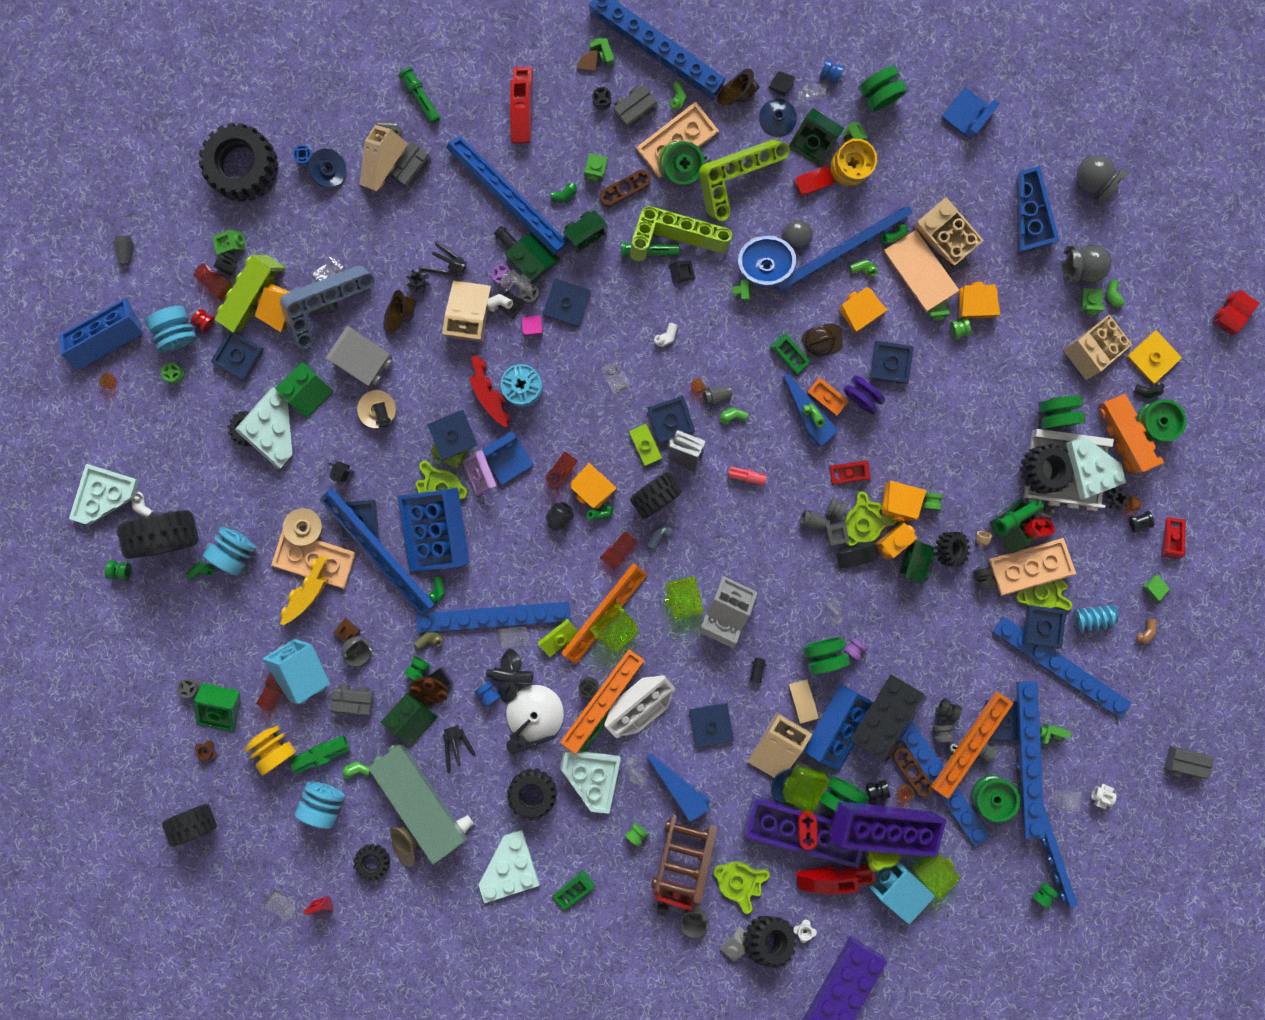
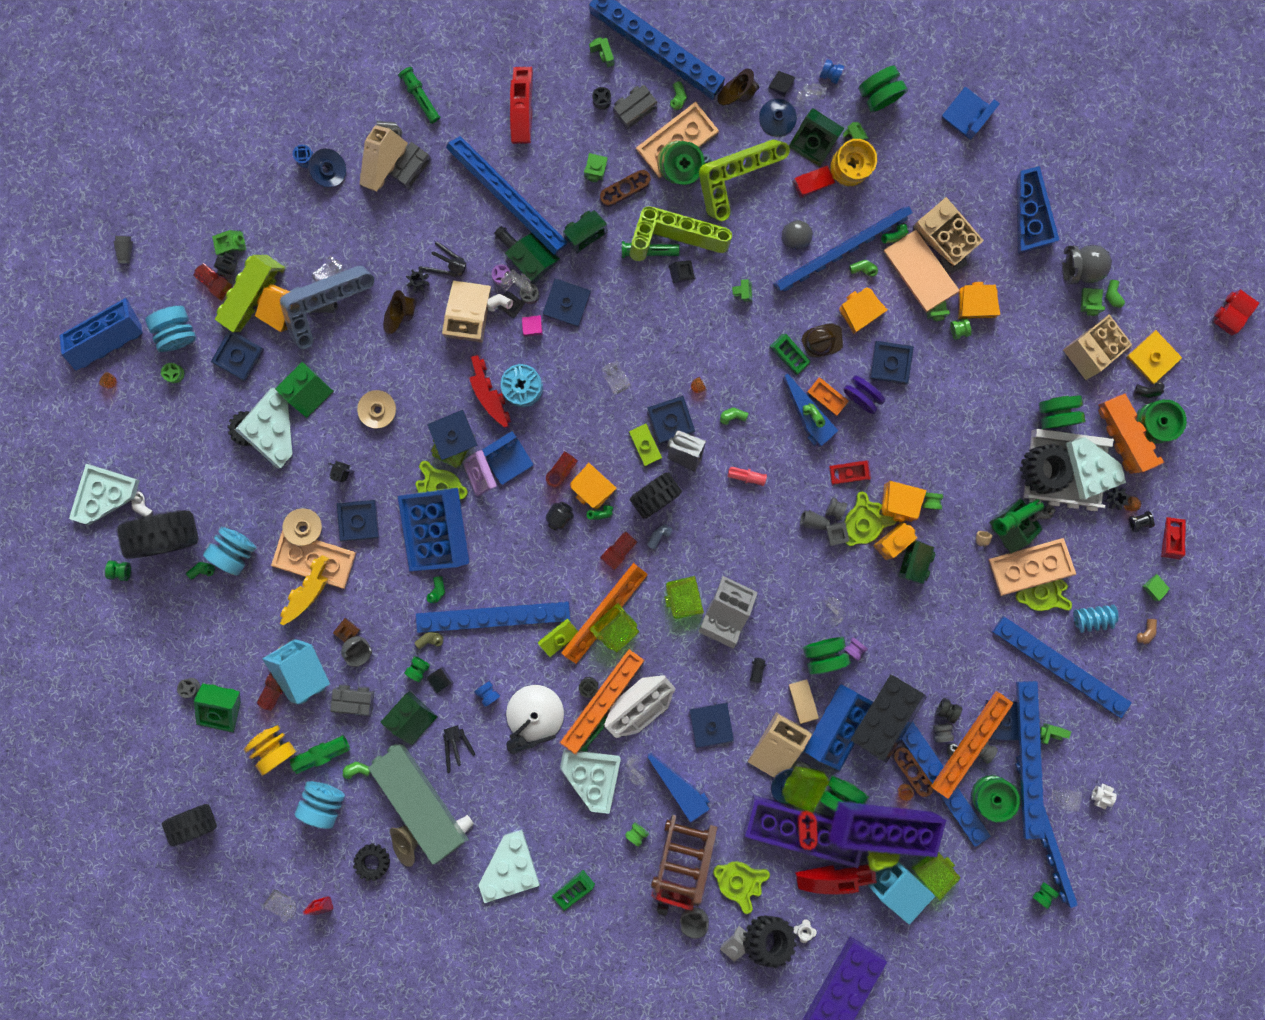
(202, 320): red wheel -> none
(202, 756): reddish brown plate -> none
(224, 142): black tyre -> none
(360, 357): light grey slope -> none
(376, 551): blue plate -> none
(381, 415): black pin -> none
(429, 691): reddish brown dish -> none
(510, 675): black plant -> none
(513, 637): clear bracket -> none
(531, 810): black tyre -> none
(566, 195): green arm -> none
(588, 60): medium nougat tile -> none
(668, 337): white arm -> none
(715, 395): dark grey cone -> none
(770, 253): blue dish -> none
(861, 554): black slope -> none
(878, 790): black wheel -> none
(960, 546): black tyre -> none
(984, 573): pearl dark grey wheel -> none
(1039, 528): red beam -> none
(1044, 626): dark blue plate -> none
(1099, 176): dark grey tile -> none
(1188, 762): dark grey brick -> none

